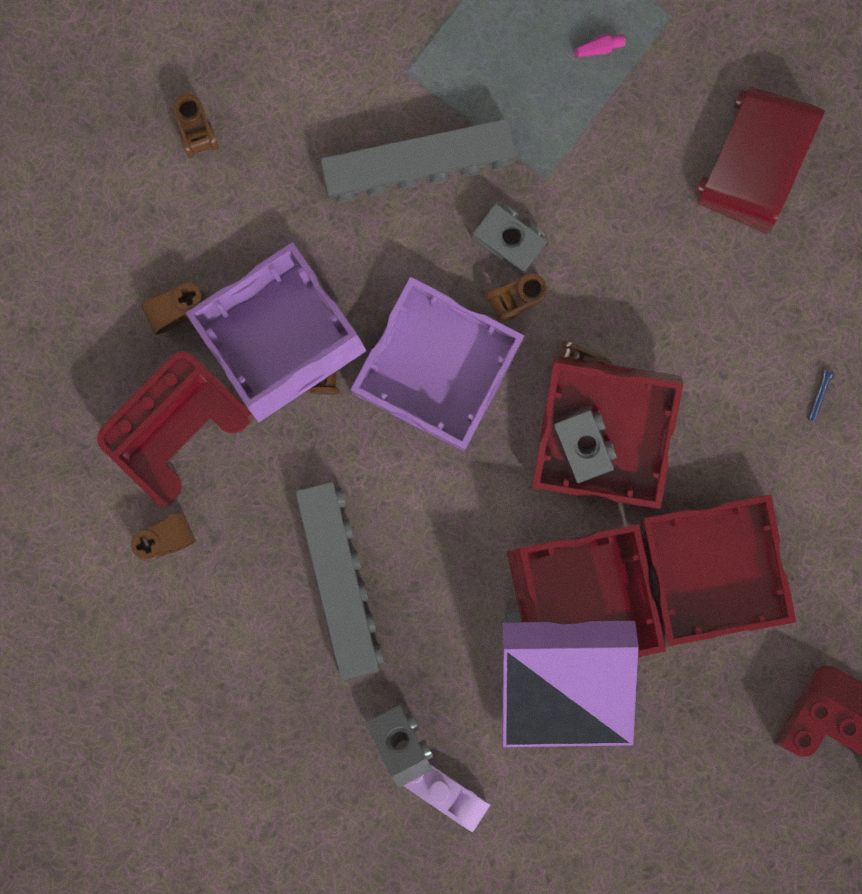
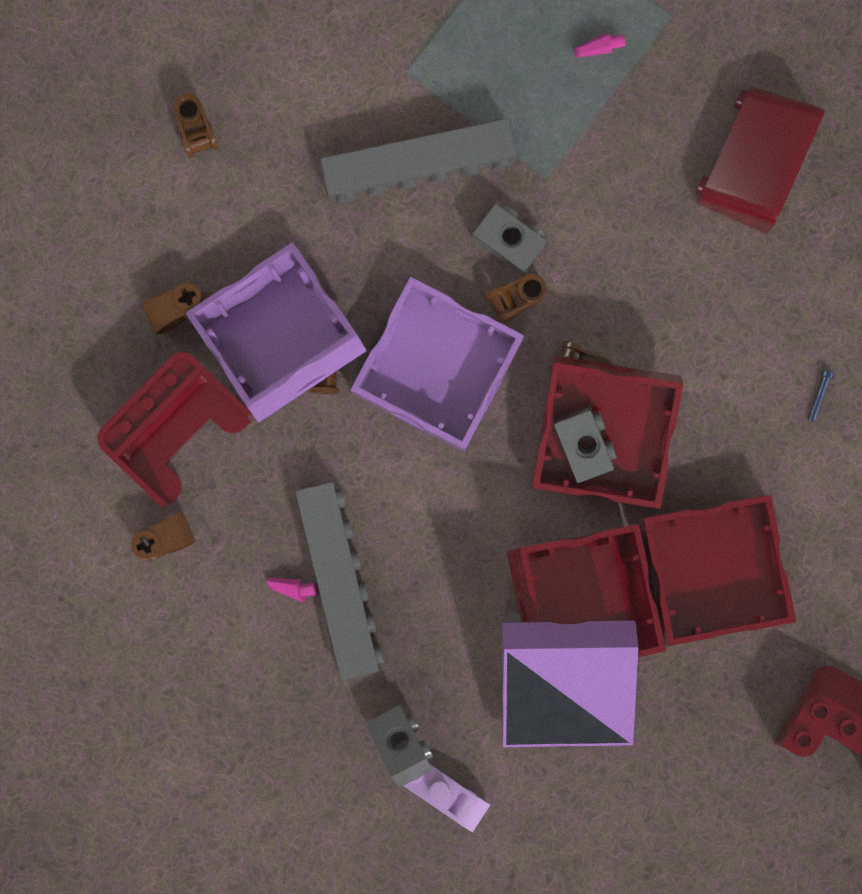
(293, 588): none -> dark pink bar

